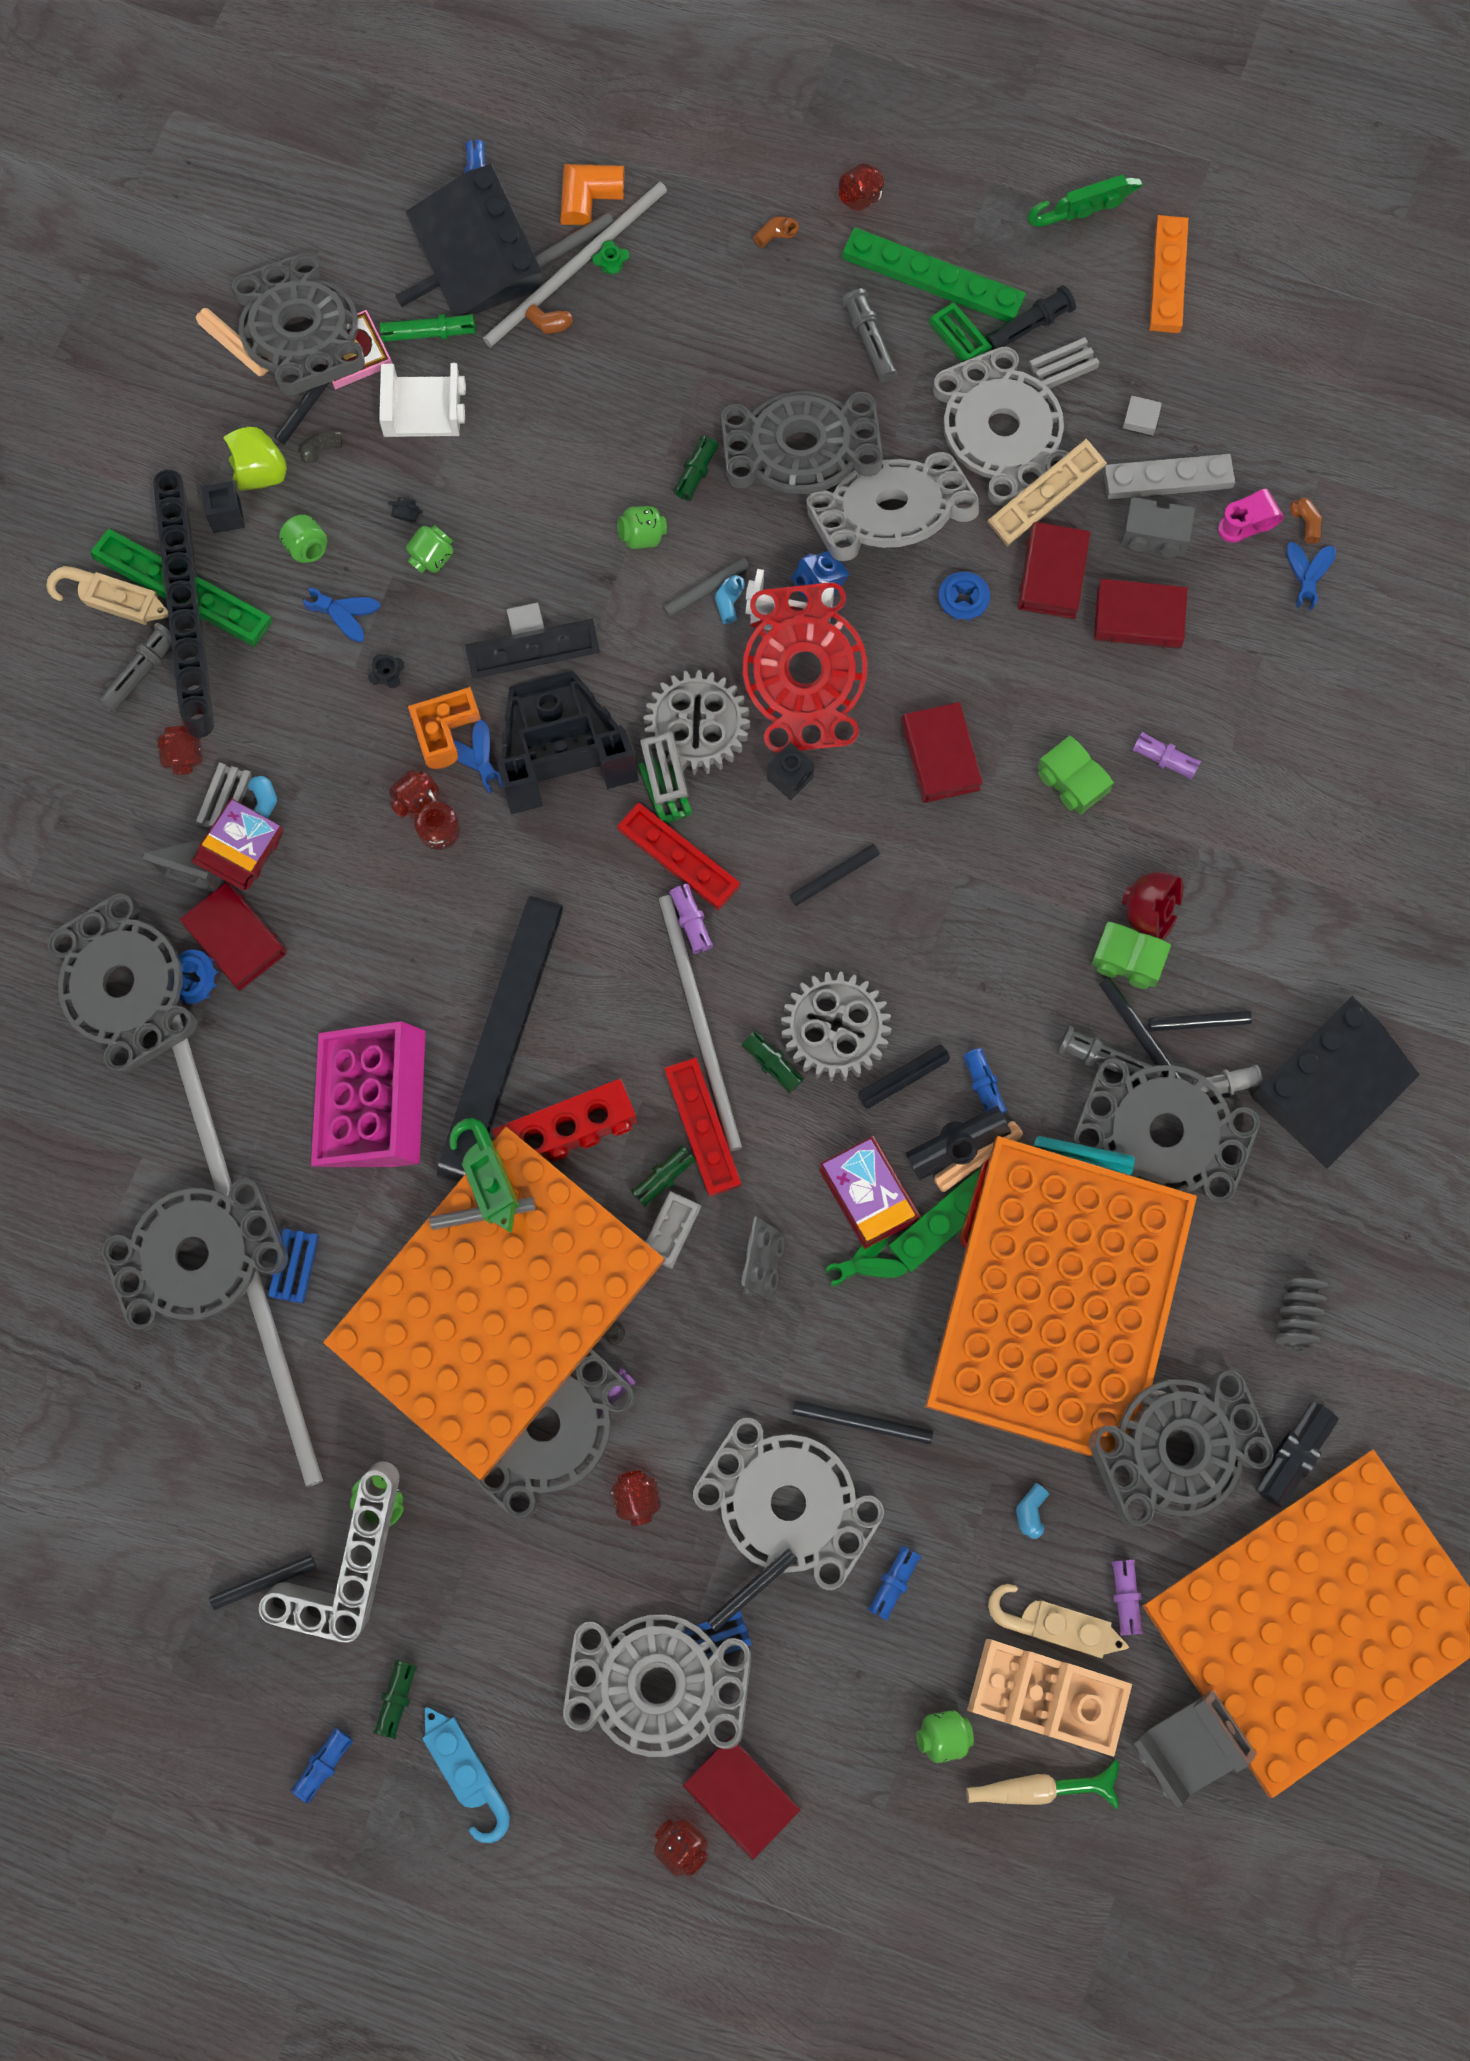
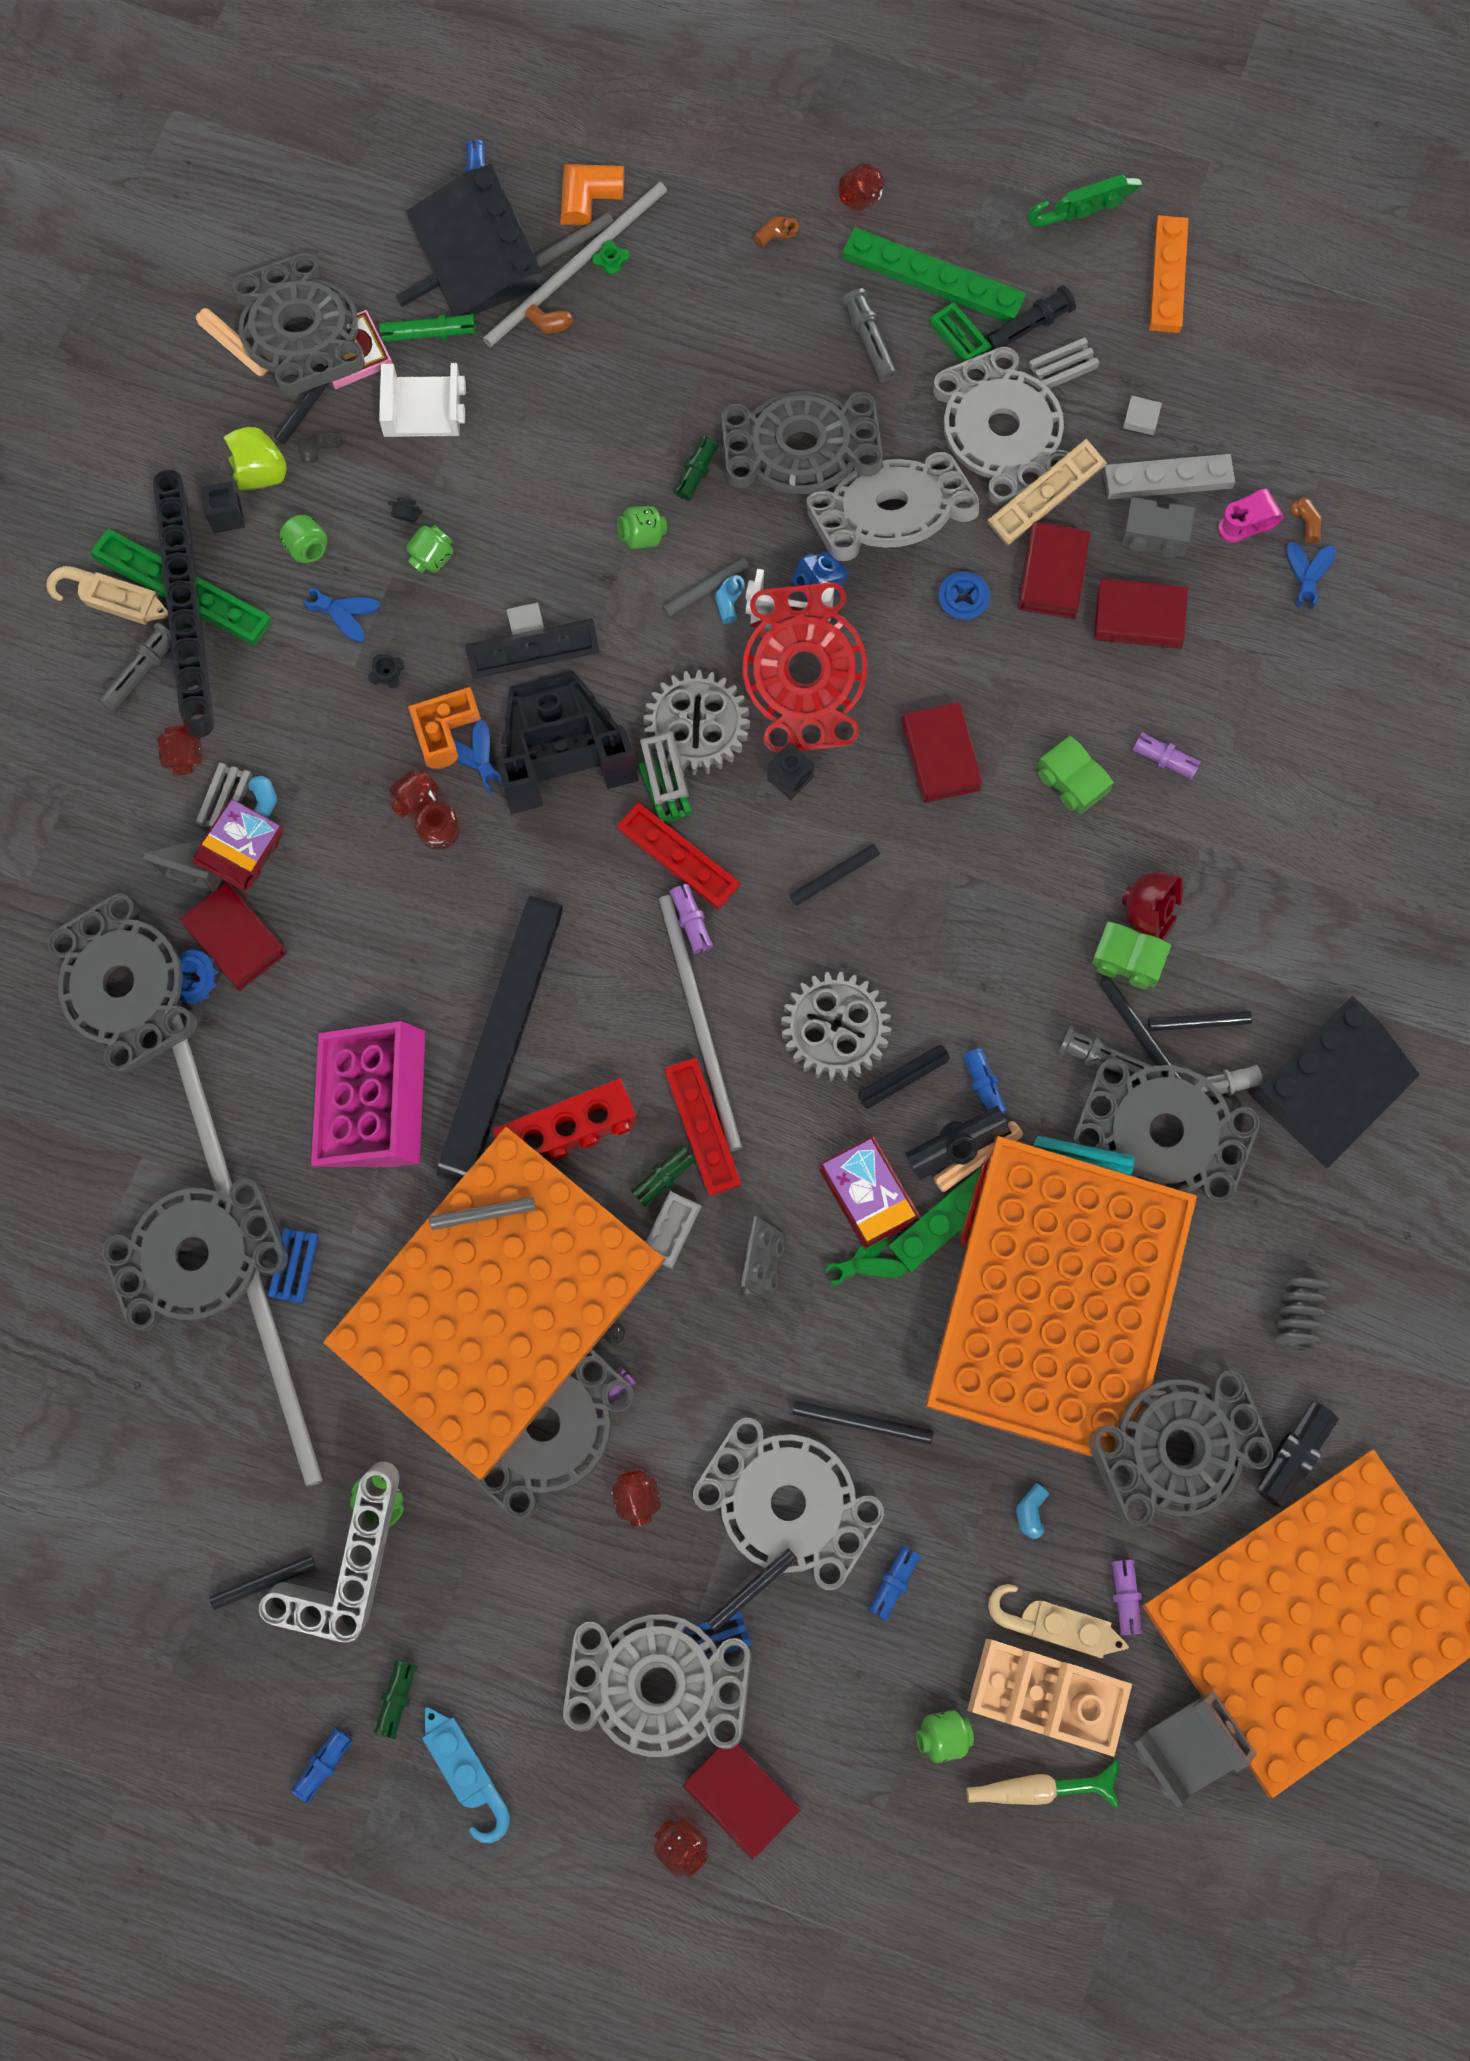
(487, 1175): green plate -> none
(772, 1062): dark green pin -> none

